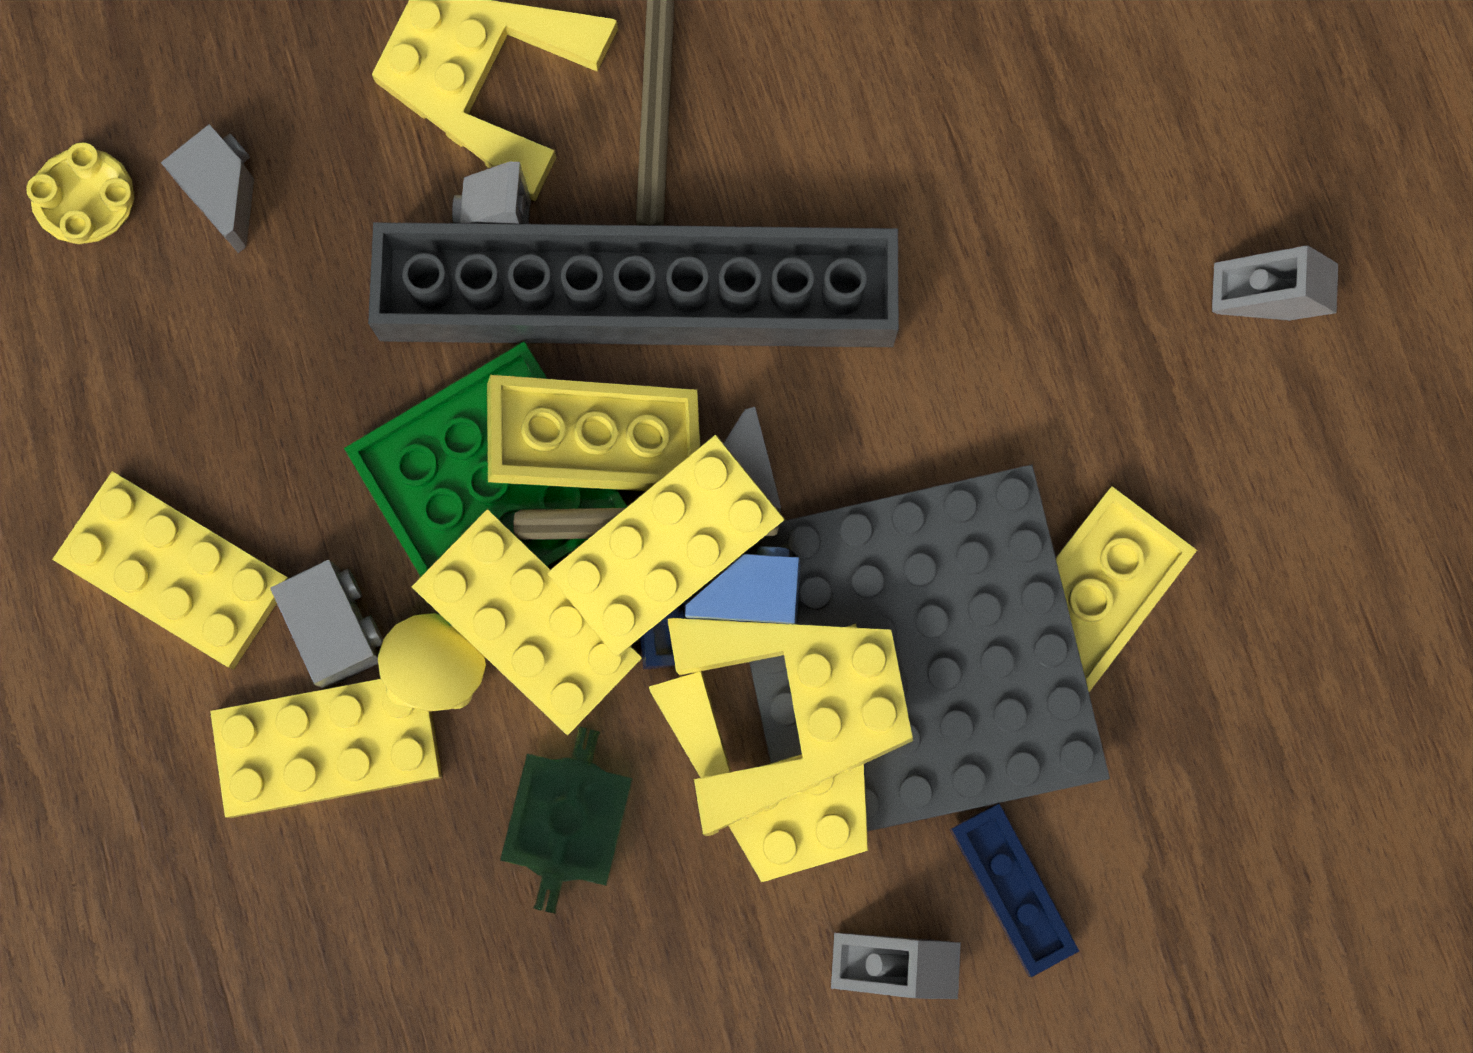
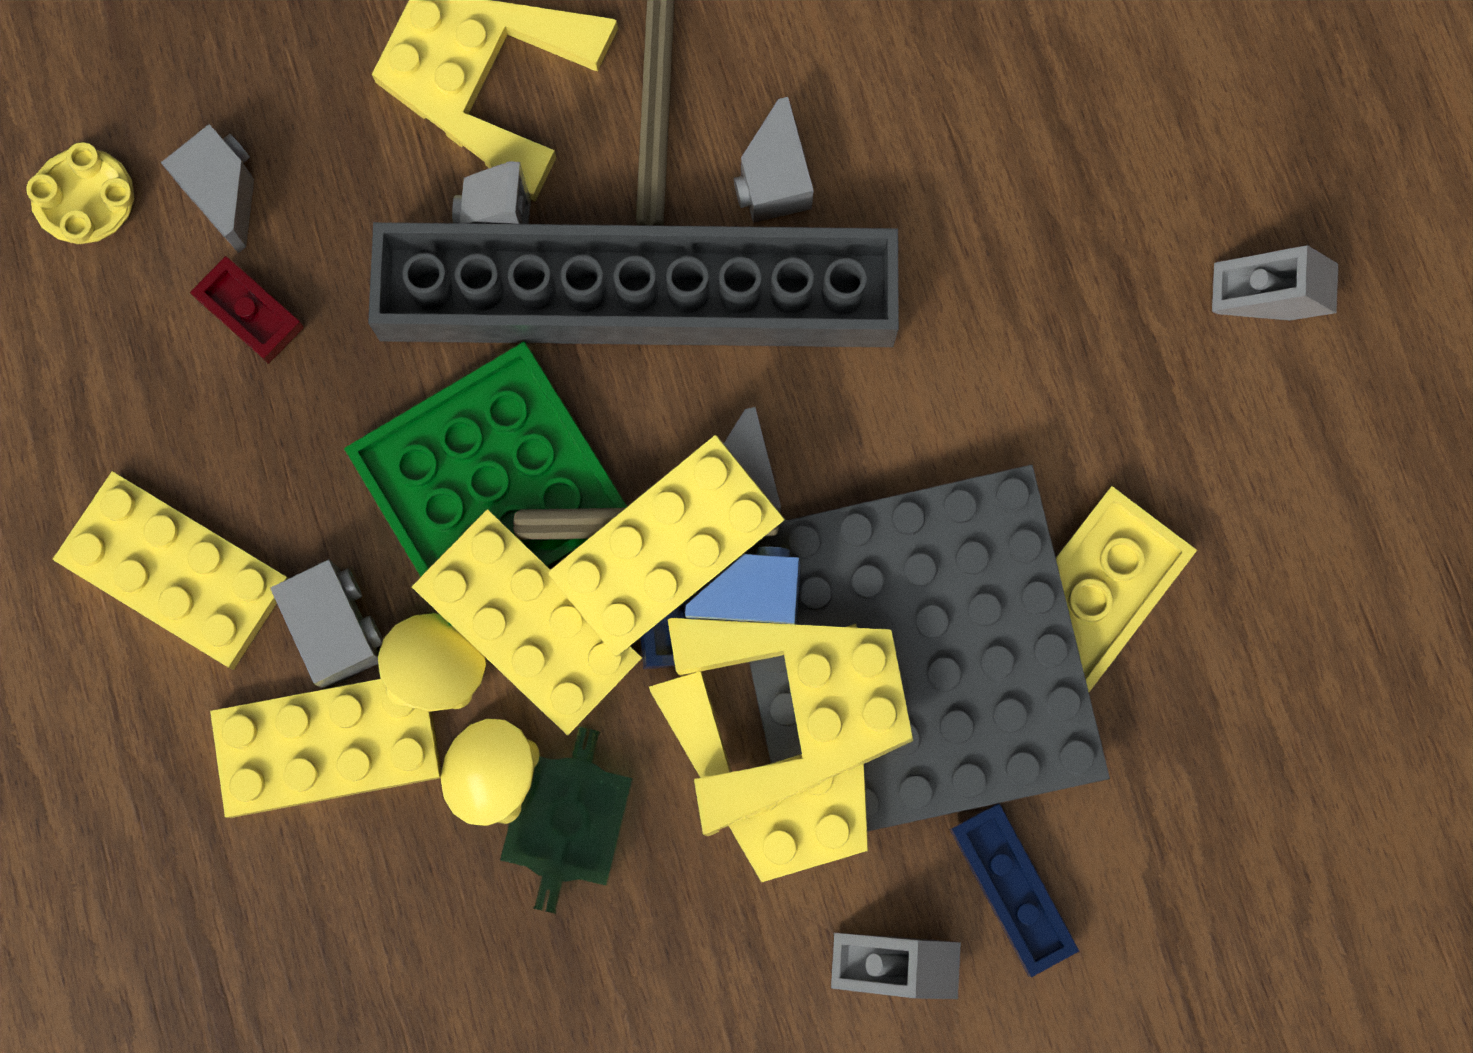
(247, 309): none -> dark red plate
(488, 772): none -> light yellow dish
(587, 432): light yellow plate -> none
(774, 169): none -> light grey slope

